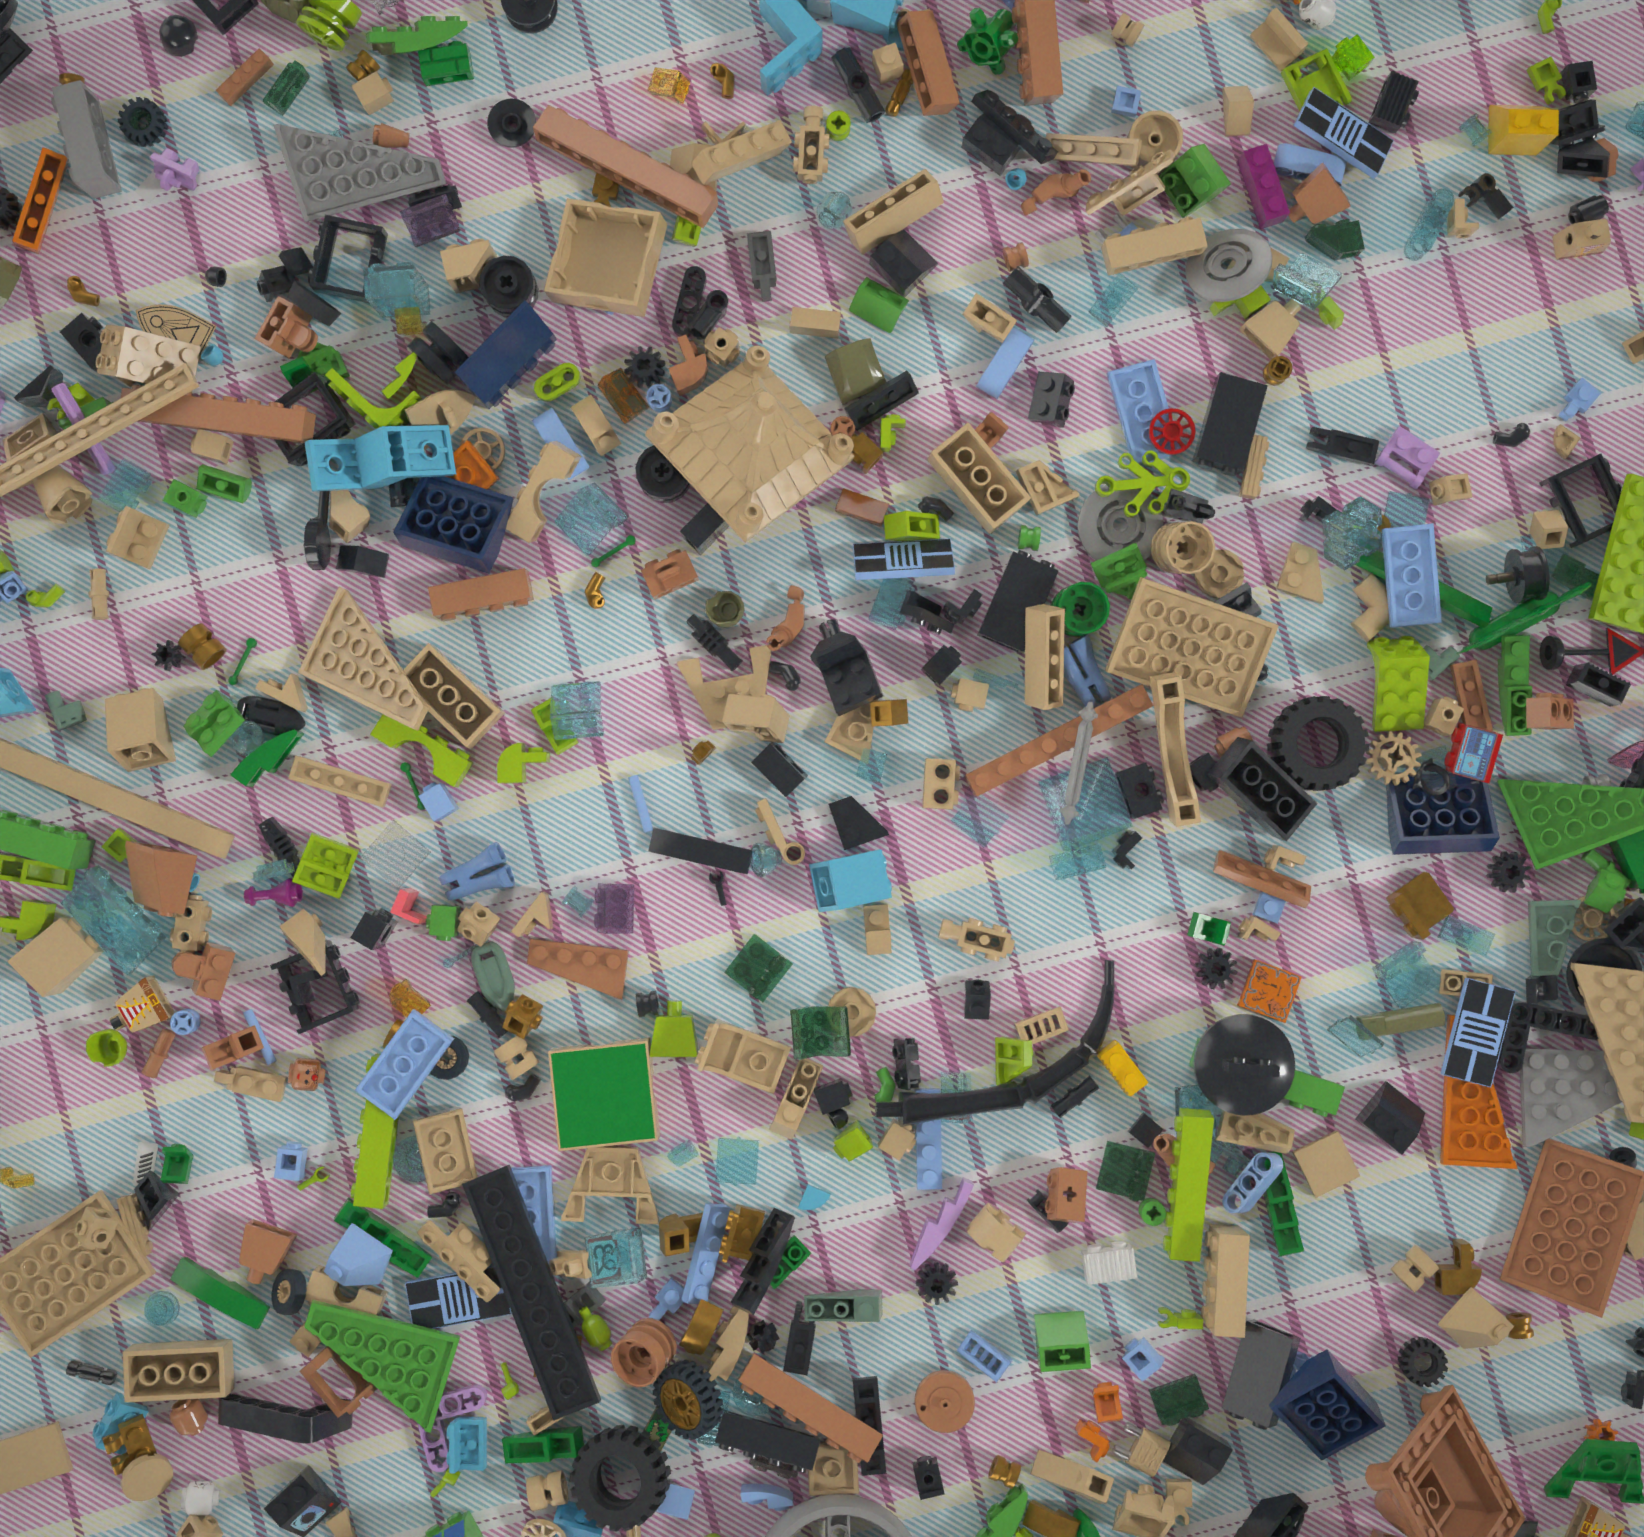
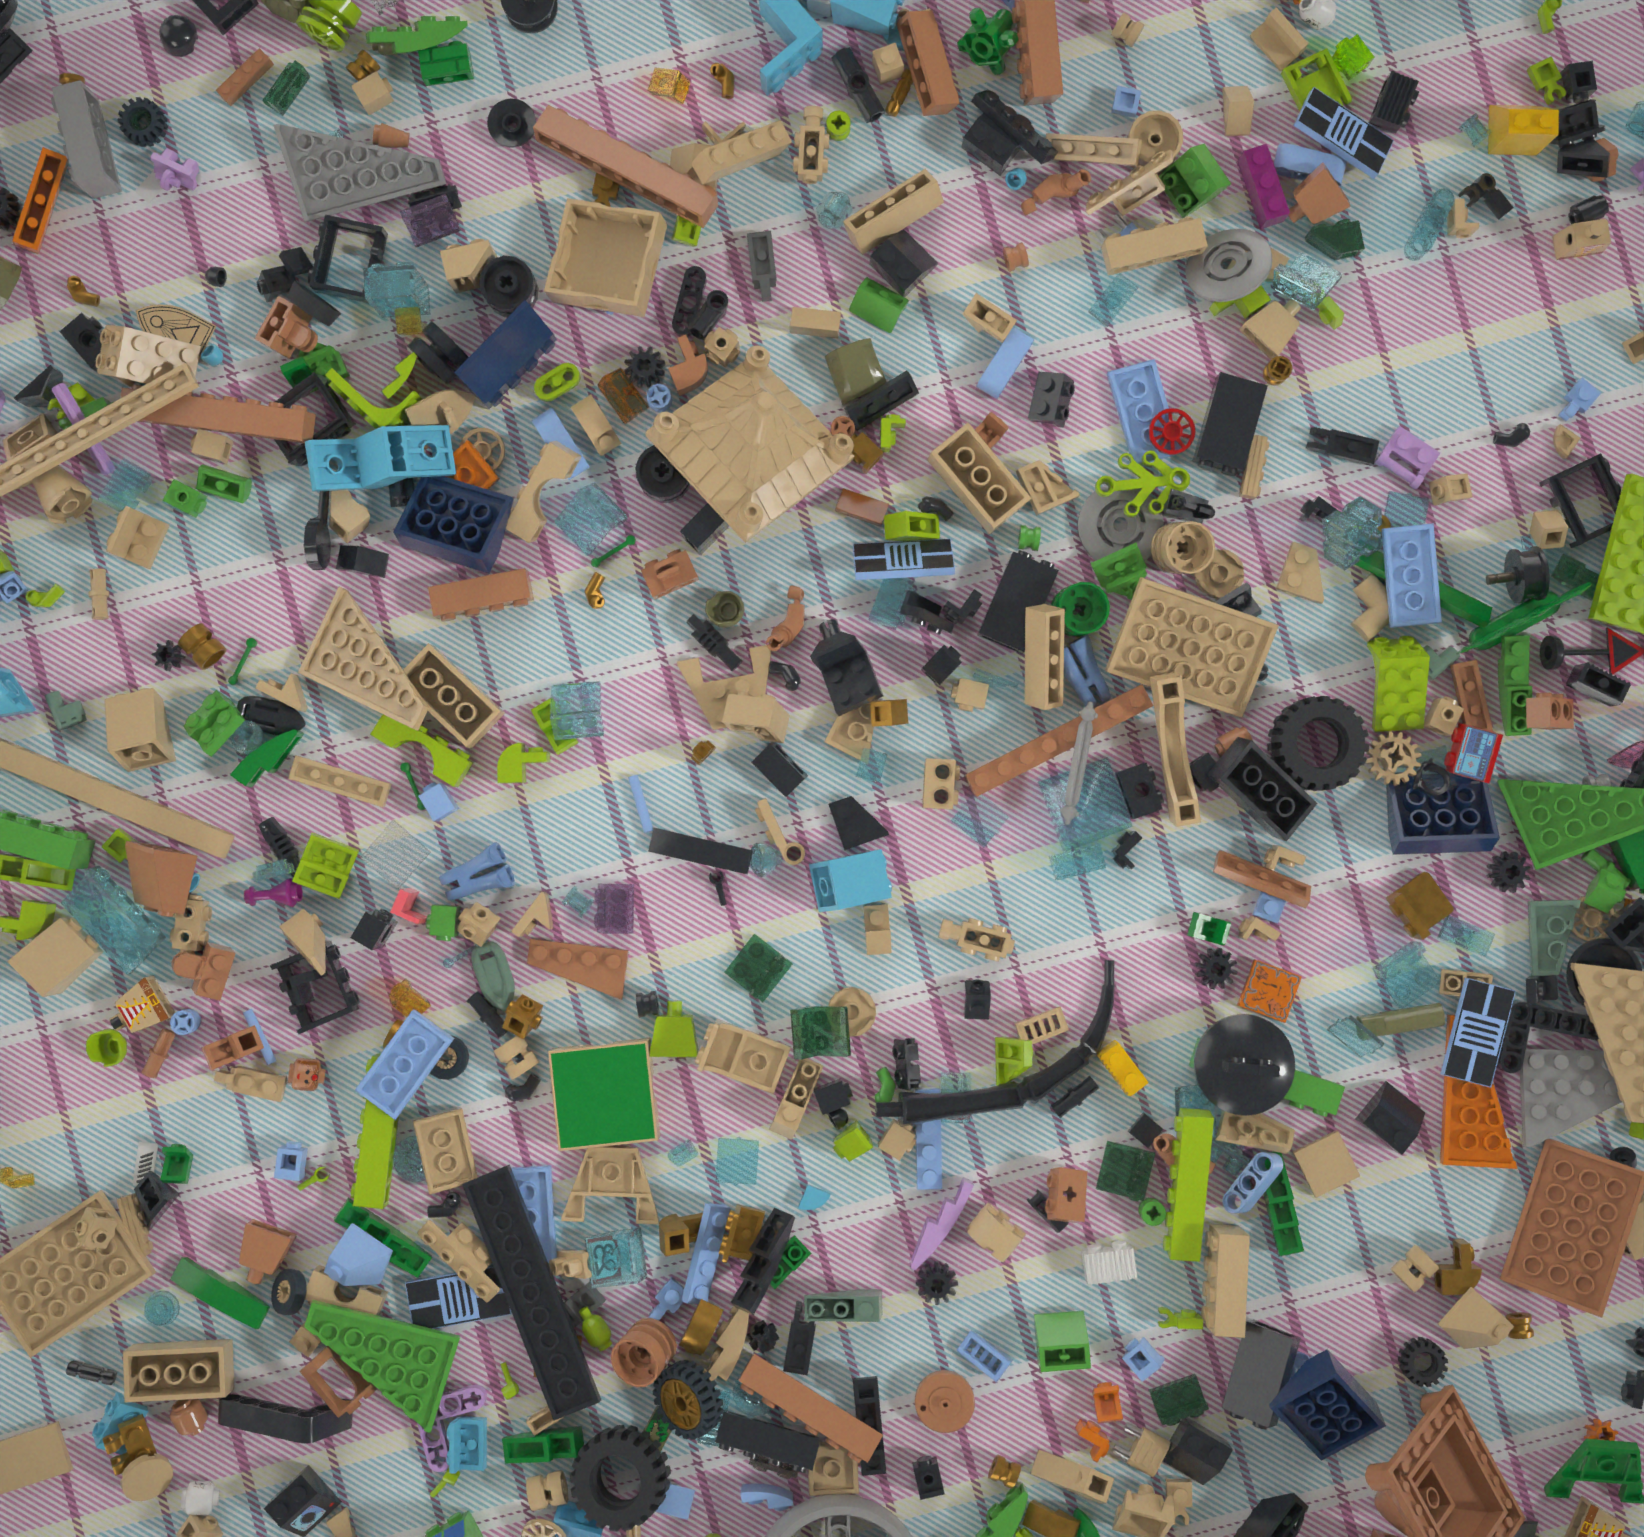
(1037, 299): black piece -> none

